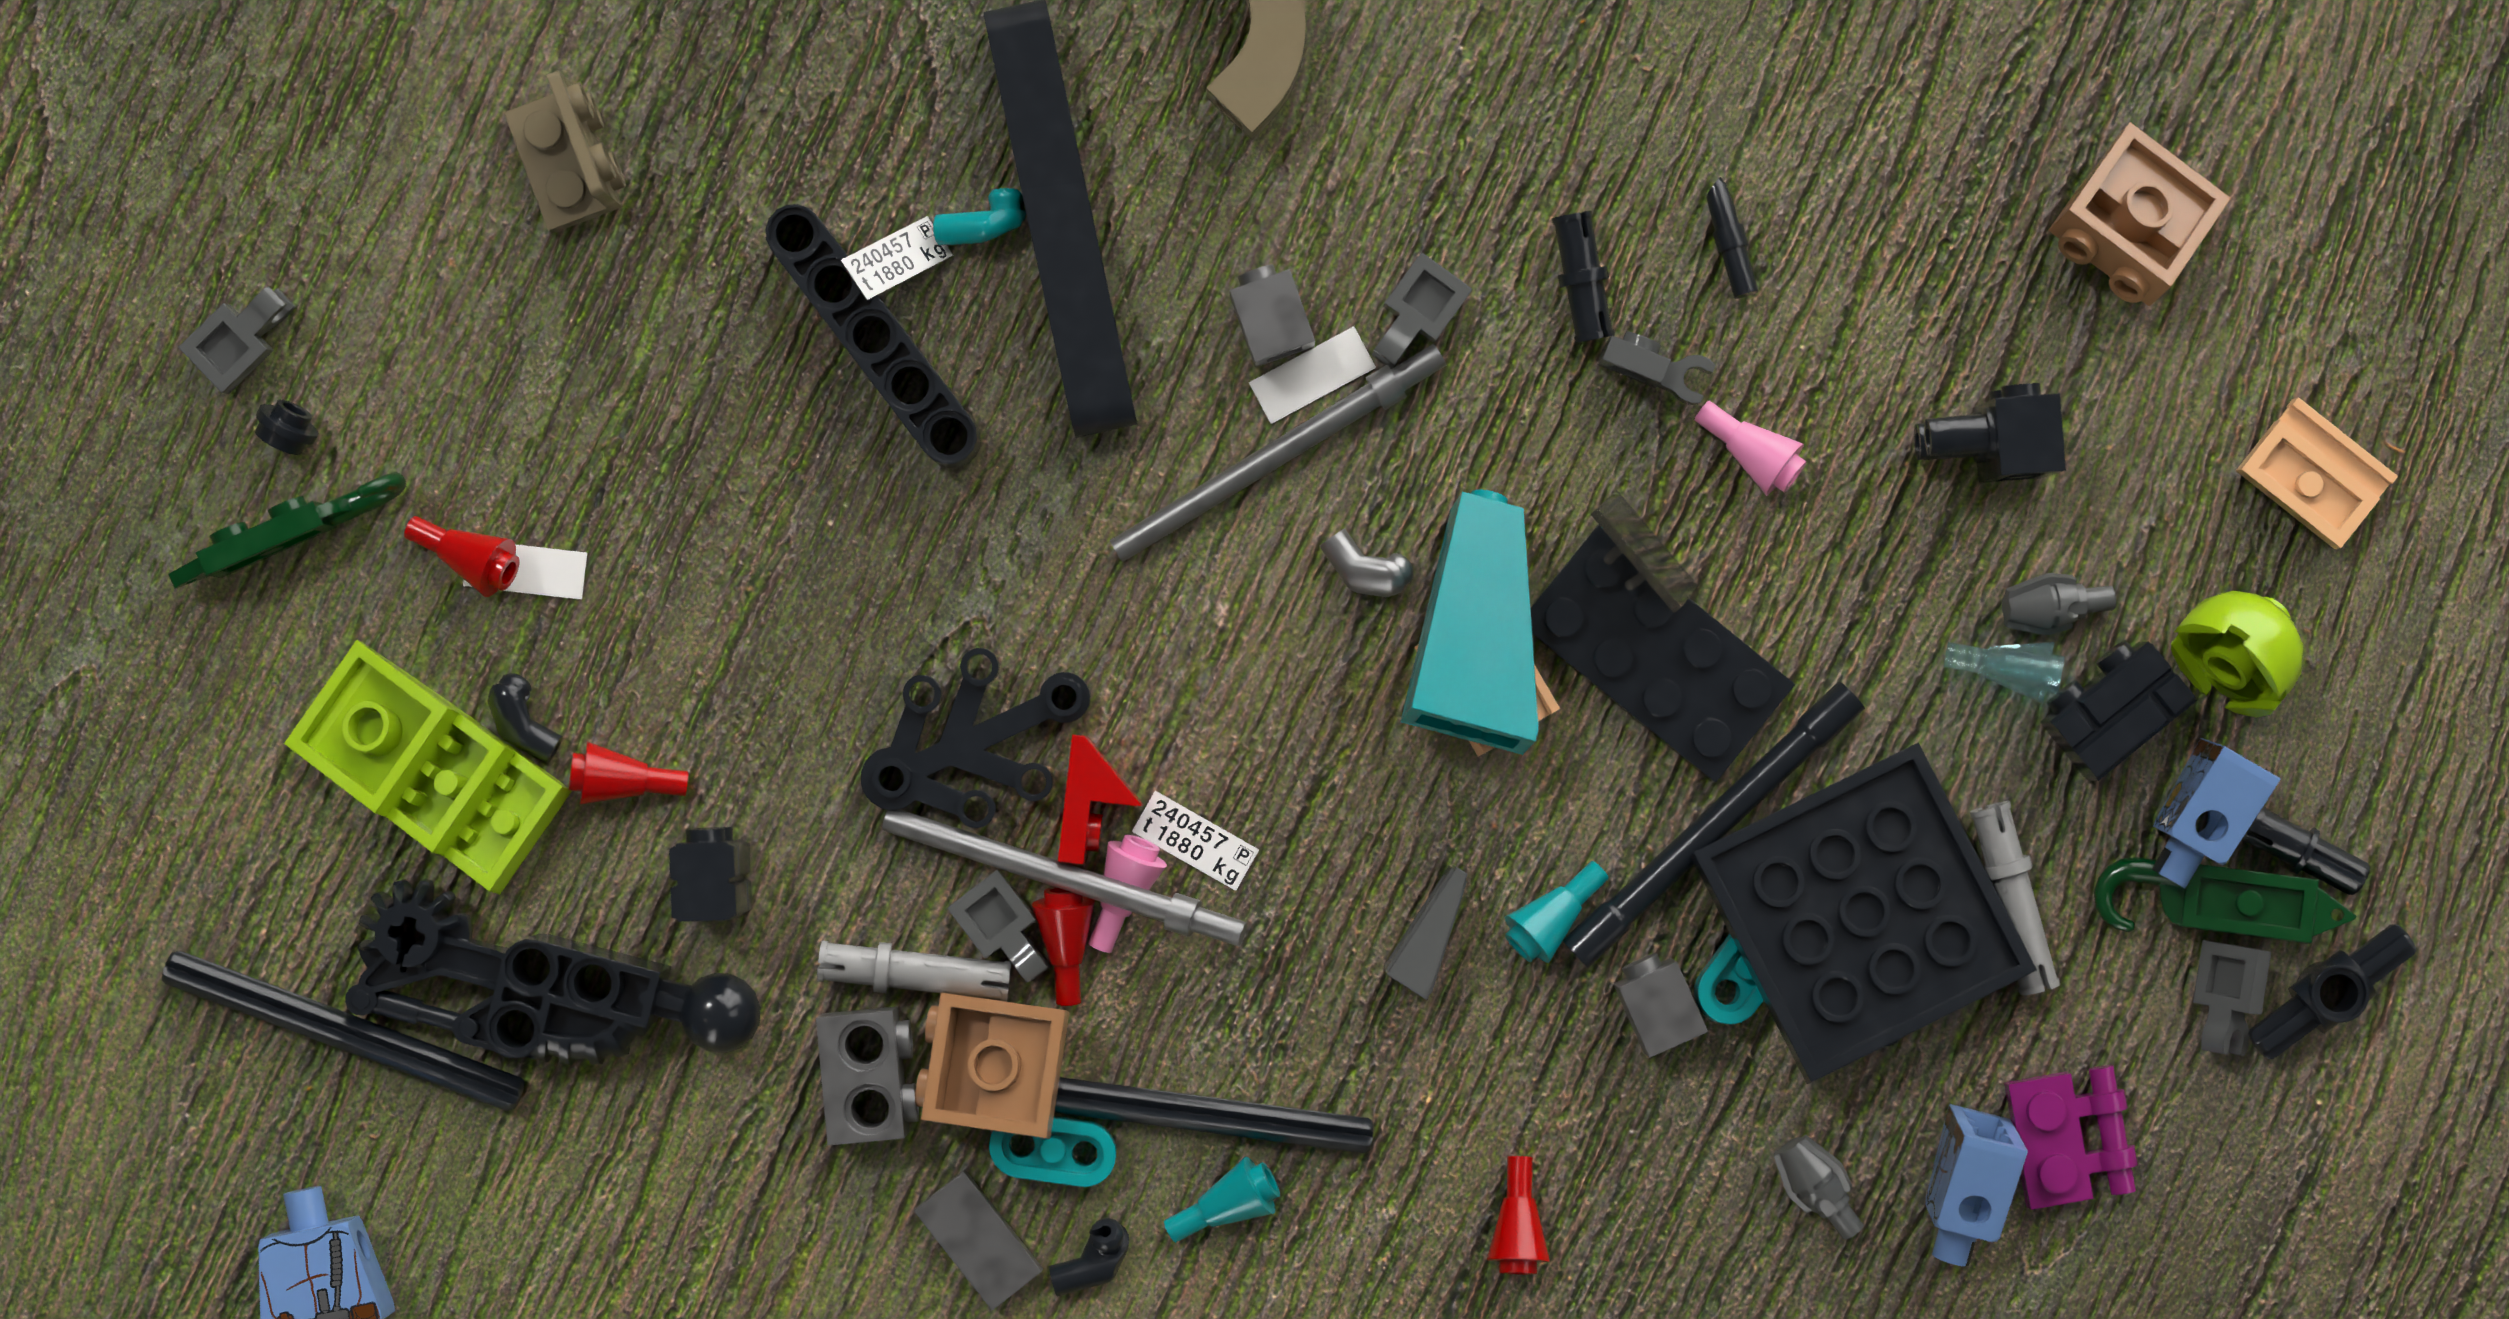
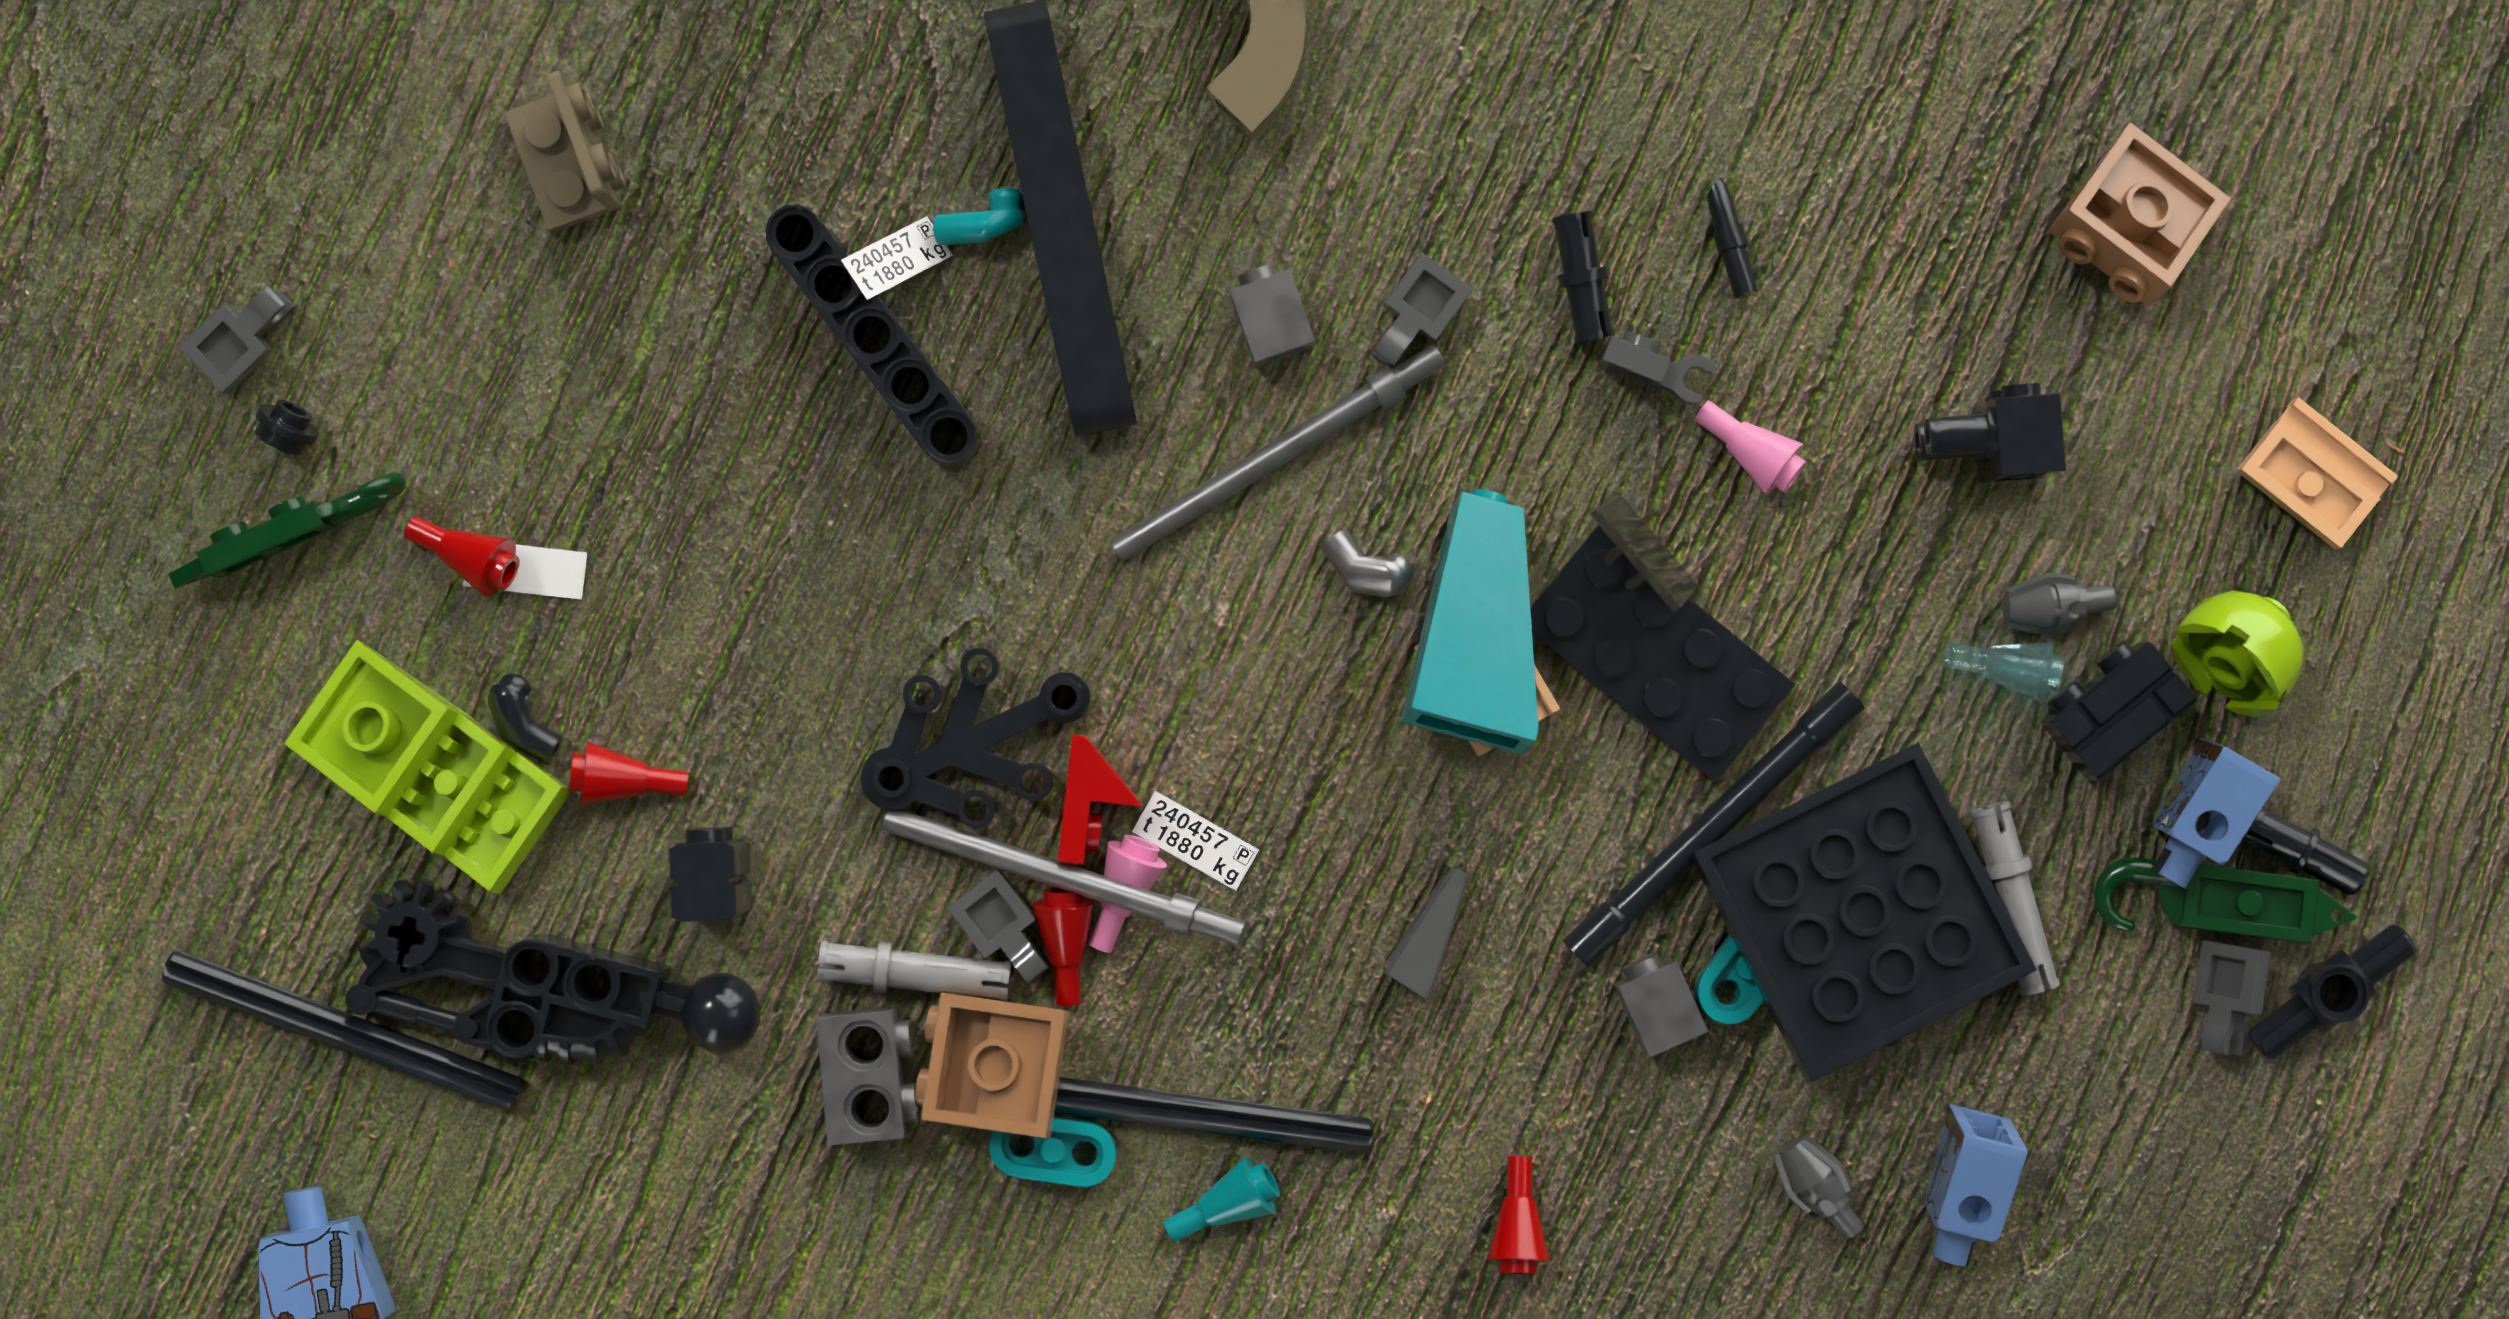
(978, 1239): flat silver tile -> none
(1098, 1261): black arm -> none
(1312, 375): white sticker -> none
(1543, 923): teal cone -> none
(2049, 1125): magenta plate -> none

